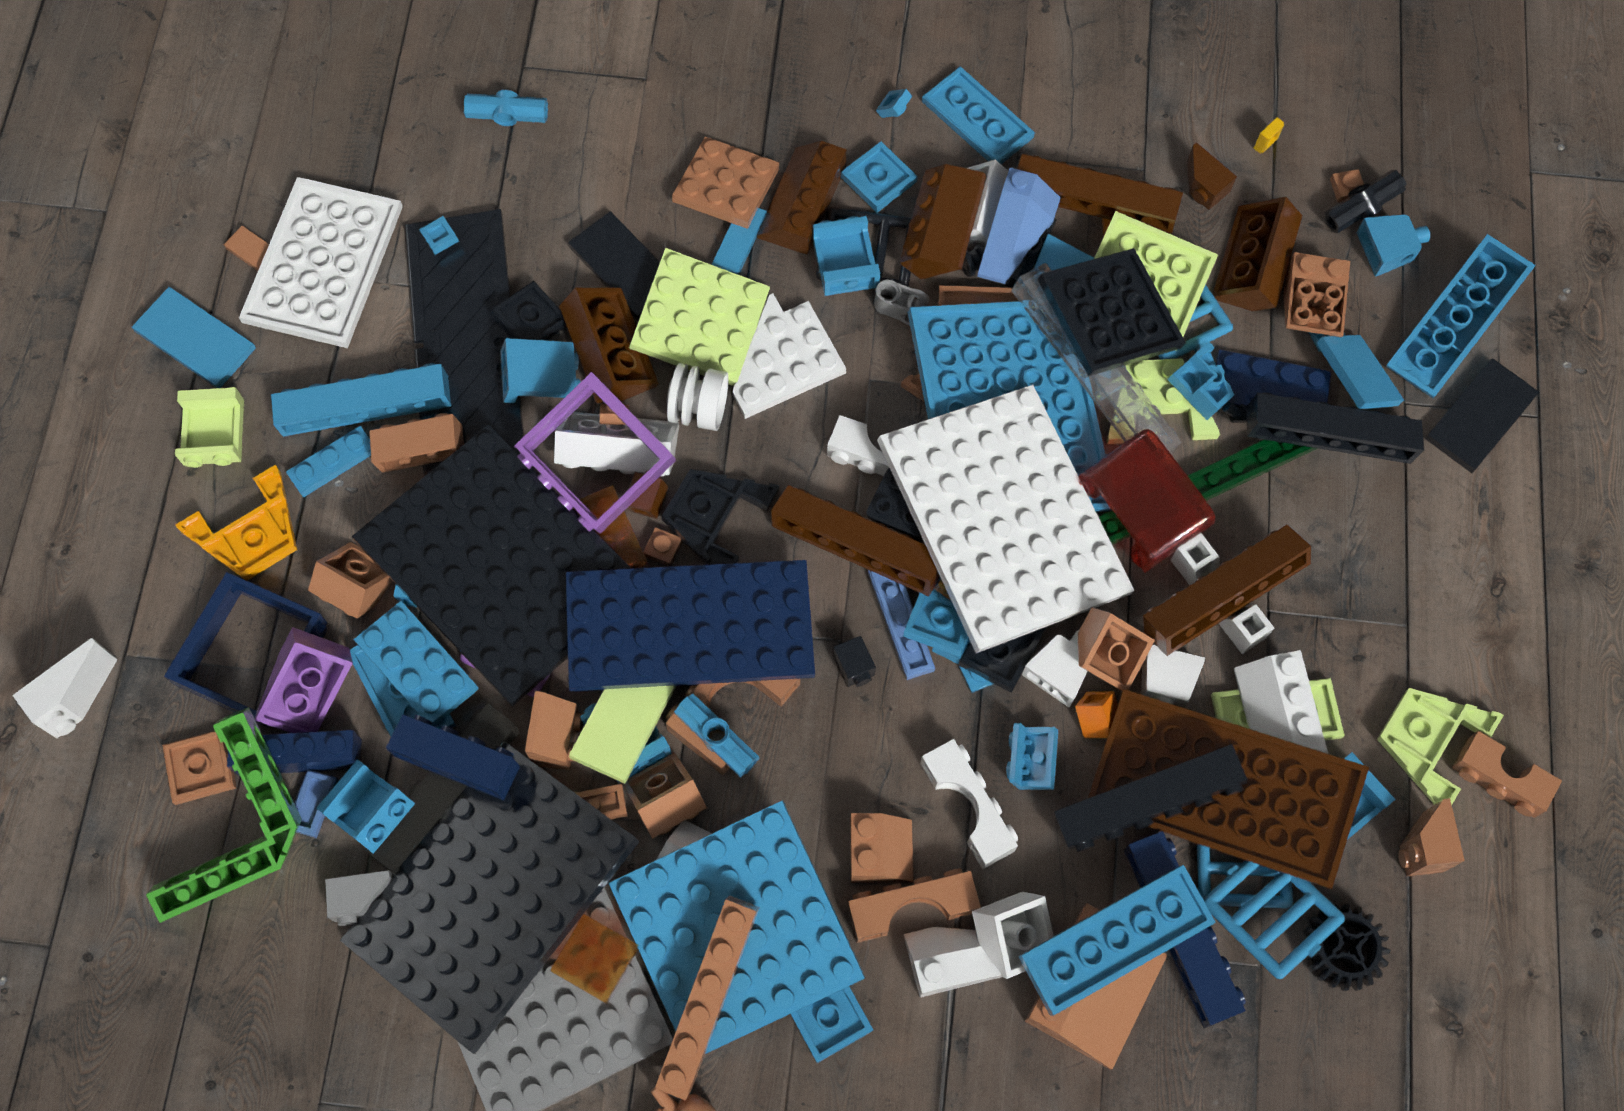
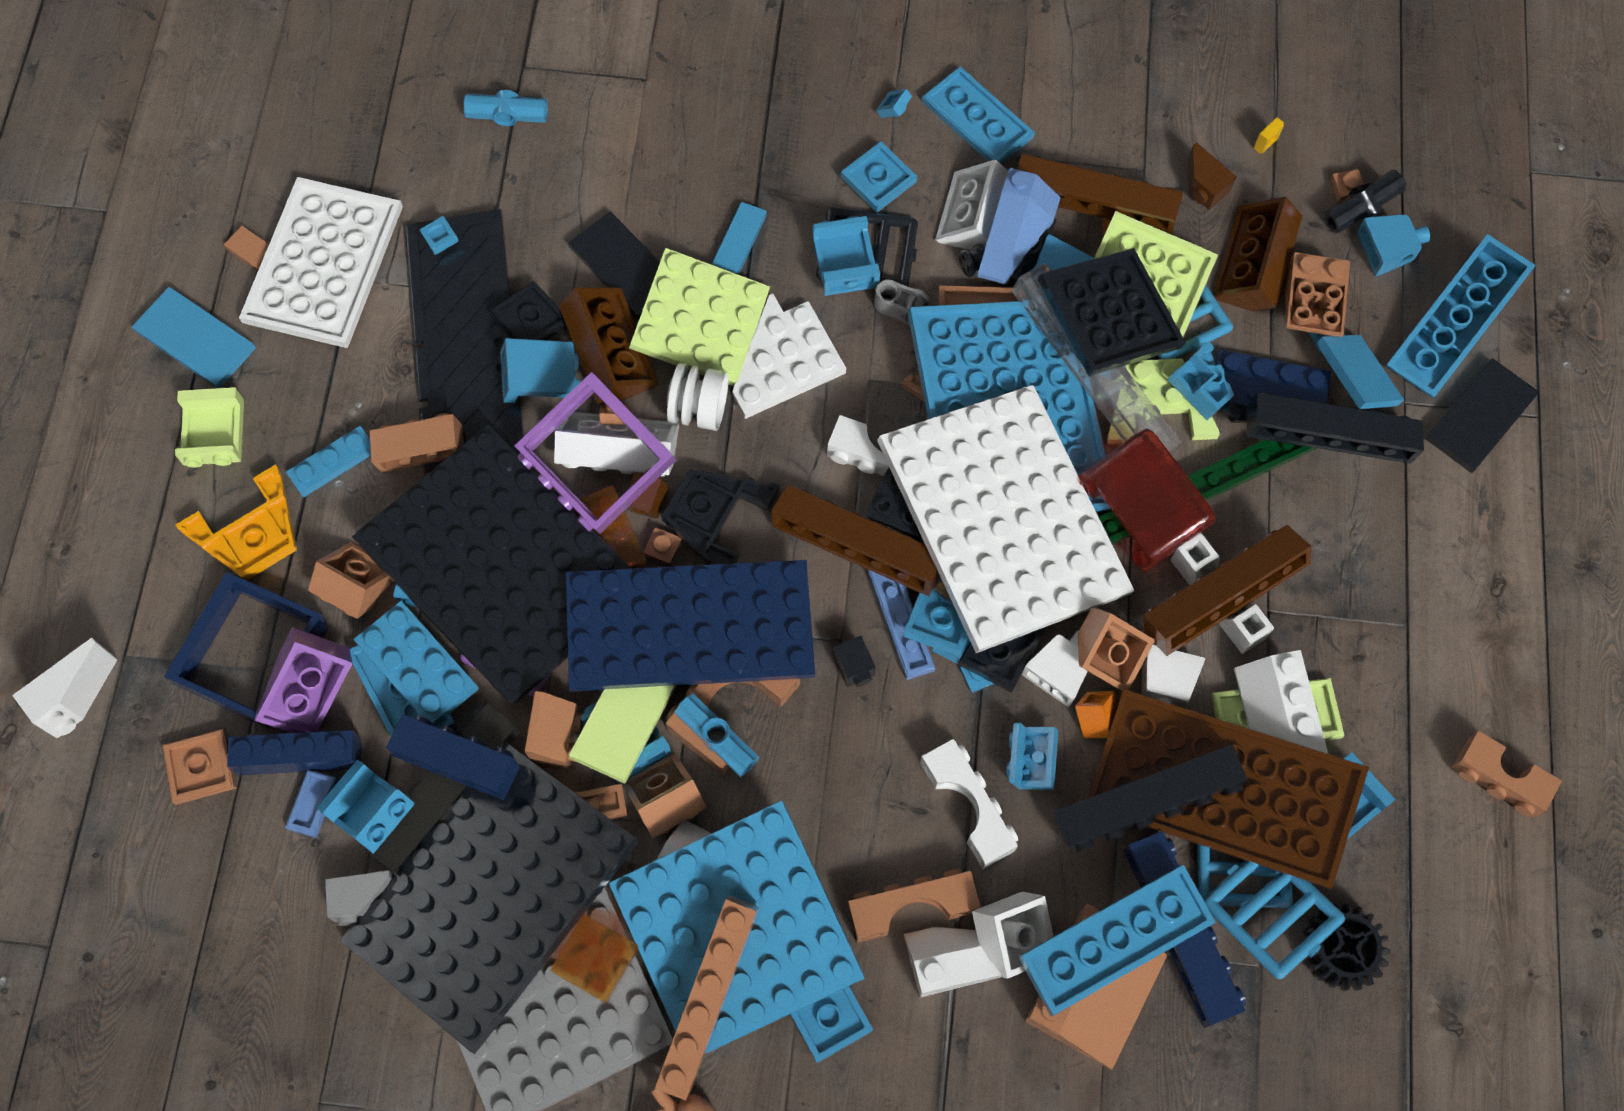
(255, 859): bright green brick -> none
(361, 399): dark azure brick -> none
(725, 182): nougat plate -> none
(803, 196): reddish brown slope -> none
(880, 848): nougat slope -> none
(942, 220): reddish brown slope -> none
(1421, 731): yellowish green wing -> none
(1432, 842): nougat slope -> none

